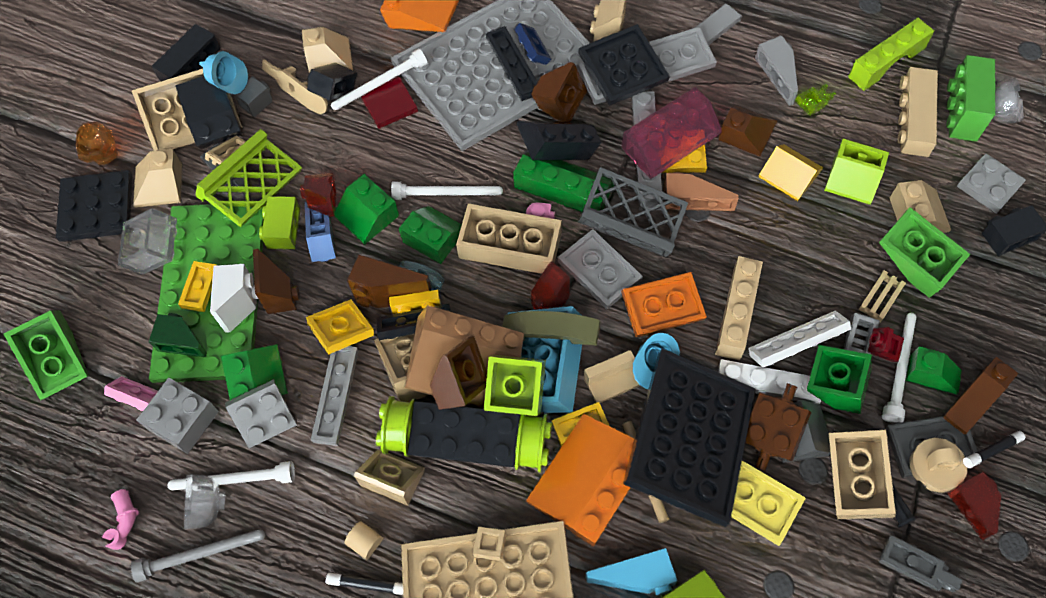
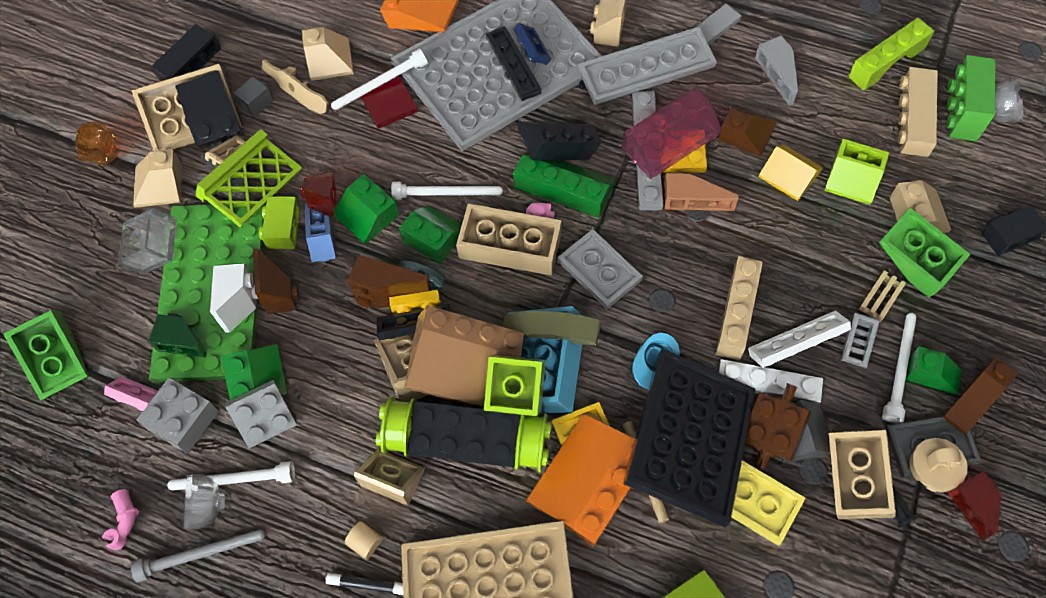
(93, 205): black plate -> none
(197, 287): yellow plate -> none
(225, 72): medium azure piece -> none
(331, 81): black brick -> none
(334, 396): light grey plate -> none
(340, 326): yellow plate -> none
(459, 376): reddish brown slope -> none
(489, 543): tan tile -> none
(551, 288): clear red slope -> none
(560, 92): reddish brown slope -> none
(611, 377): tan panel -> none
(623, 64): black plate -> none
(631, 232): dark grey fence -> none
(640, 574): medium azure slope -> none
(663, 304): orange tile -> none
(813, 100): clear neon green plate -> none
(840, 378): green slope -> none
(885, 344): dark red bracket -> none
(918, 565): dark grey hinge -> none
(991, 183): light grey plate -> none
(993, 449): black bar -> none

